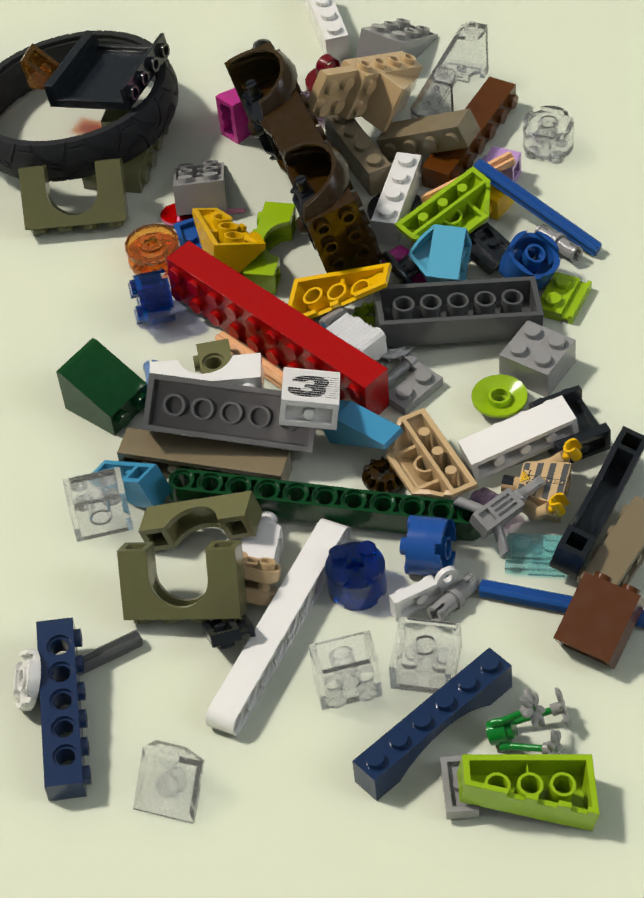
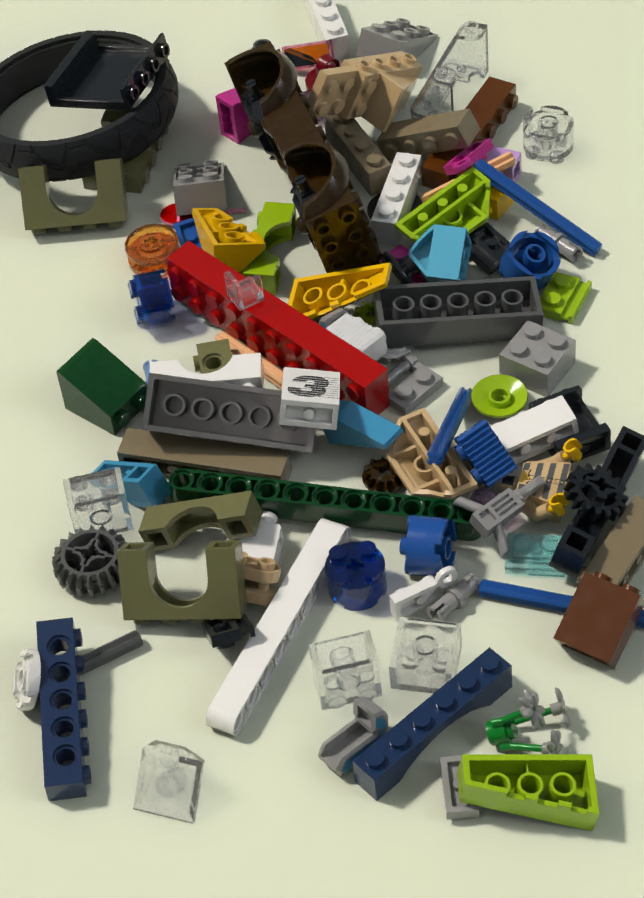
(37, 67): clear orange slope -> none
(89, 555): none -> dark grey gear
(244, 292): none -> clear panel
(307, 54): none -> slope
(355, 737): none -> light grey animal
(449, 427): none -> blue axle
(468, 157): none -> dark pink hinge
(484, 453): none -> blue brick
(595, 493): none -> black gear

